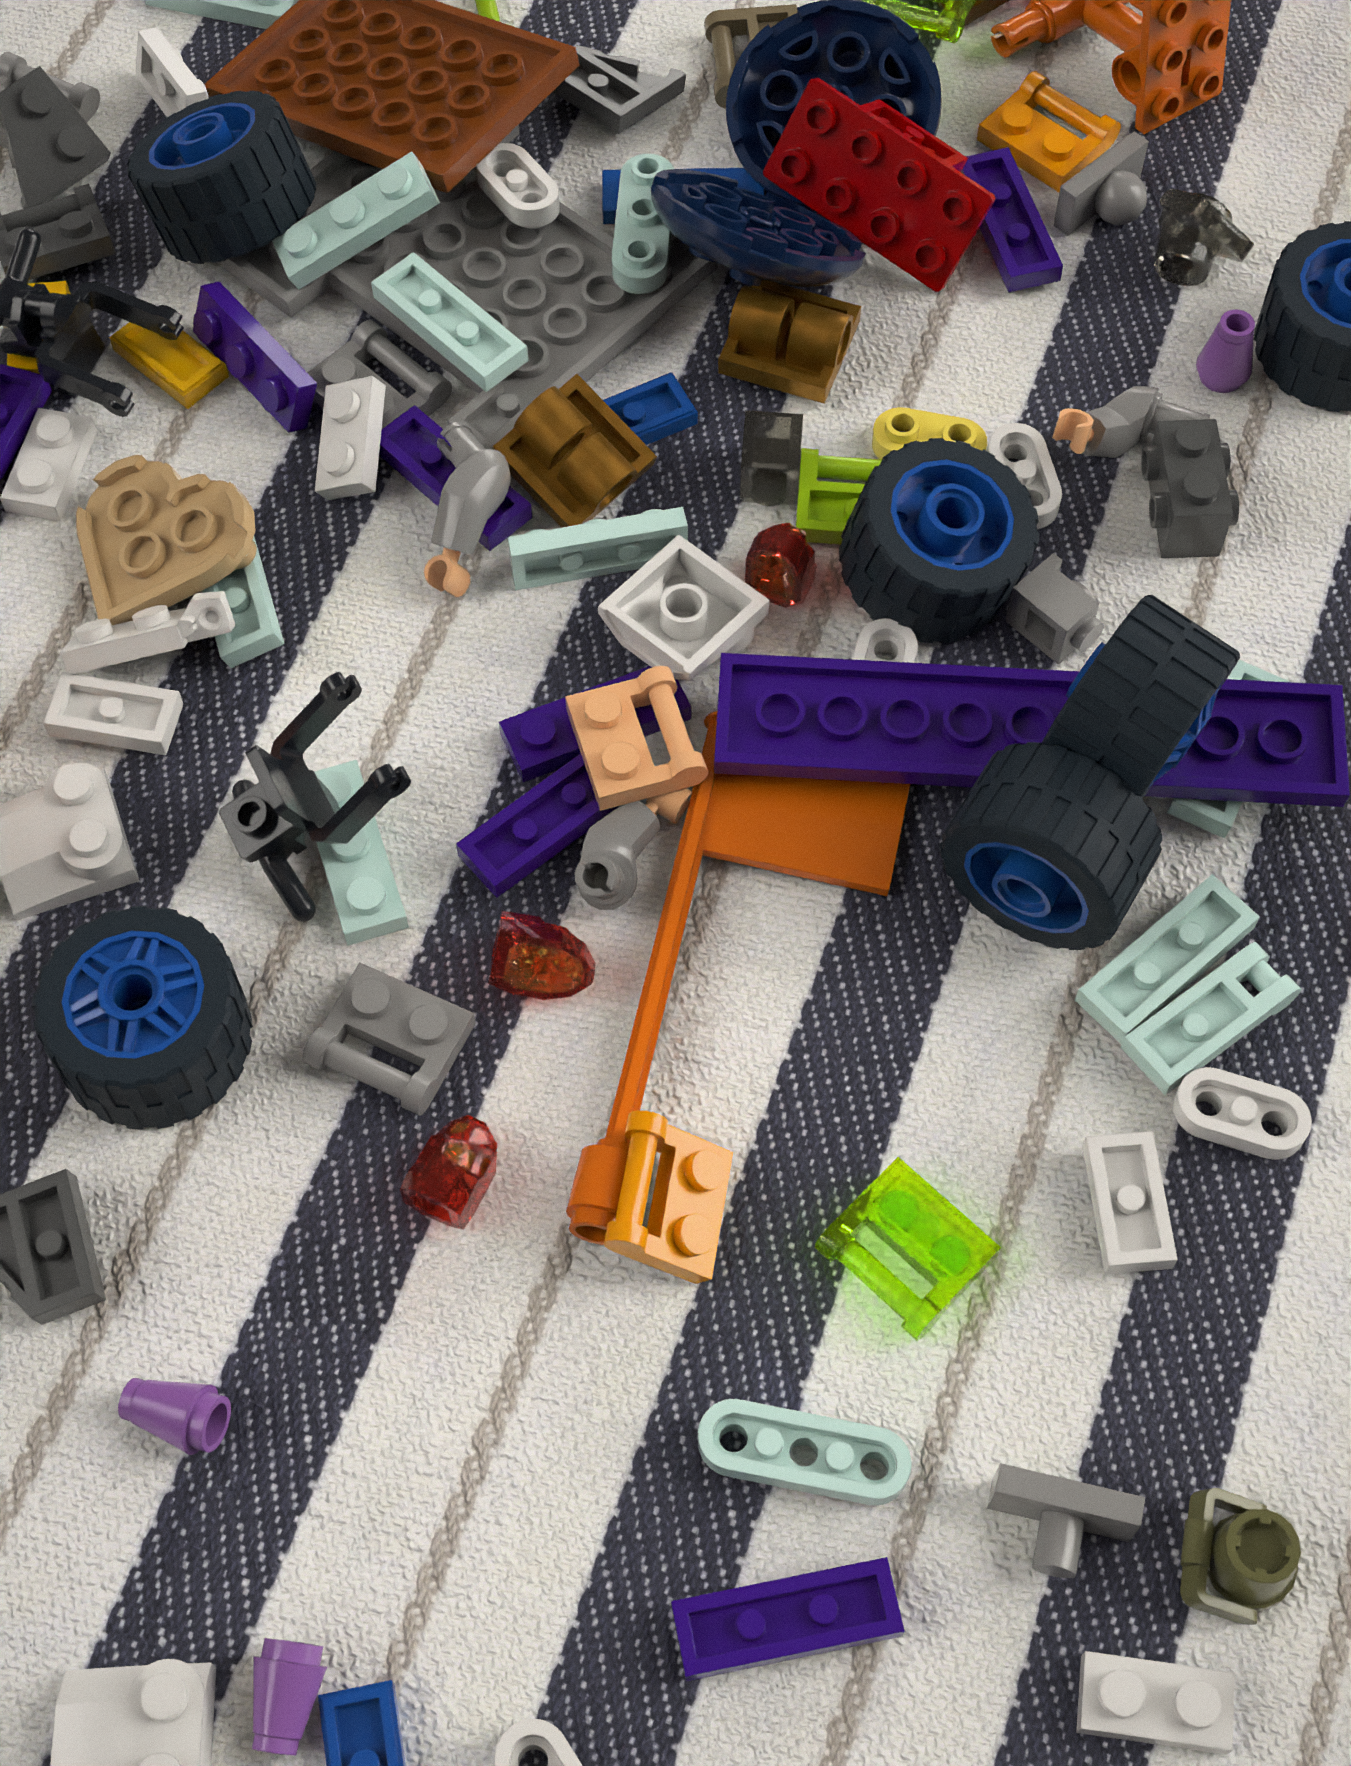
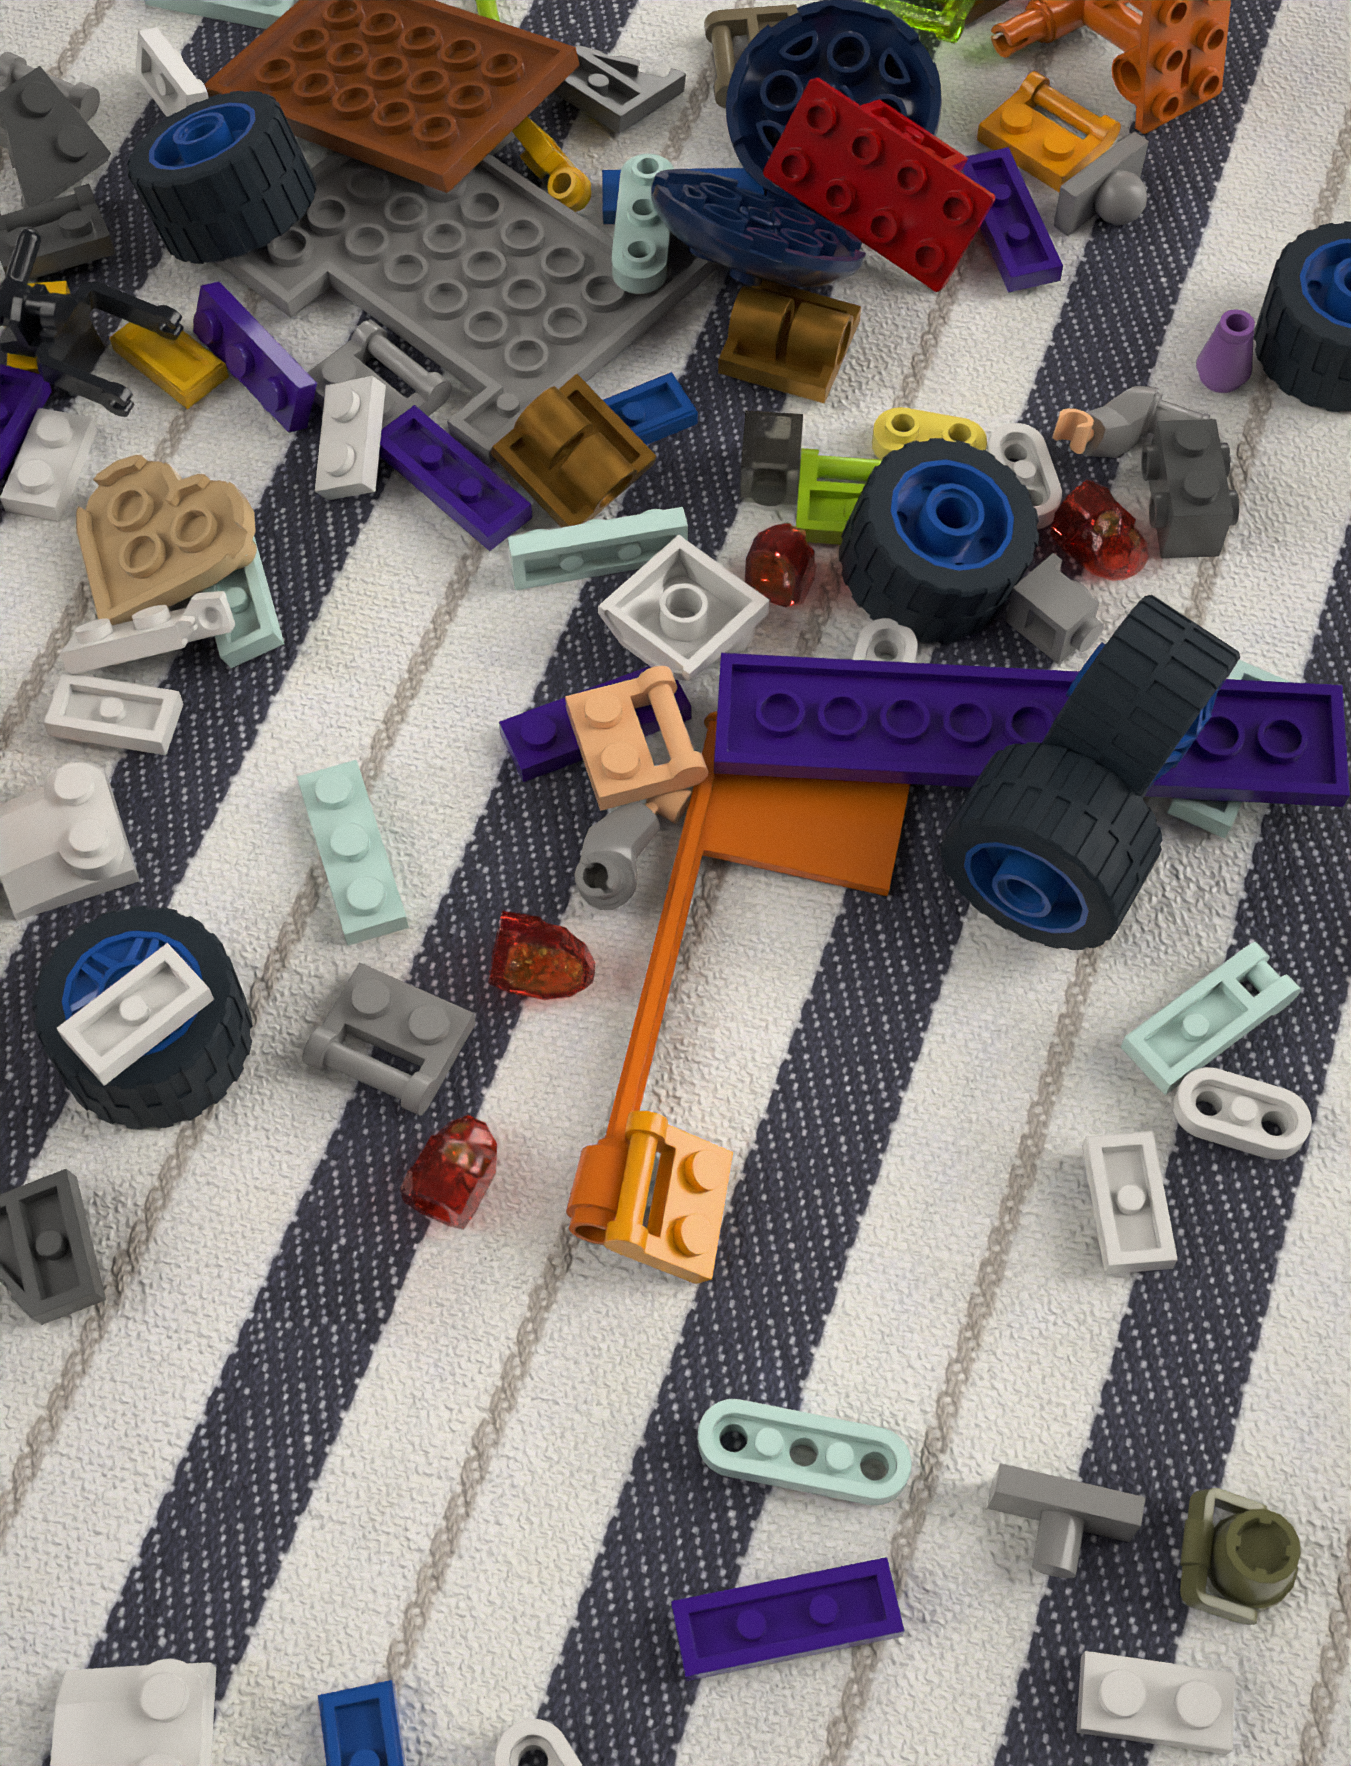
(135, 1014): none -> white plate
(177, 1412): medium lavender cone -> none
(271, 817): black piece -> none
(284, 1693): medium lavender cone -> none
(355, 220): light aqua plate -> none
(450, 321): light aqua plate -> none
(465, 505): light grey arm -> none
(519, 186): white plate -> none
(532, 828): dark purple plate -> none
(545, 157): none -> yellow plate
(923, 1232): clear neon green plate -> none
(1099, 533): none -> clear red rock
(1167, 958): light aqua plate -> none
(1192, 236): clear smoke piece -> none

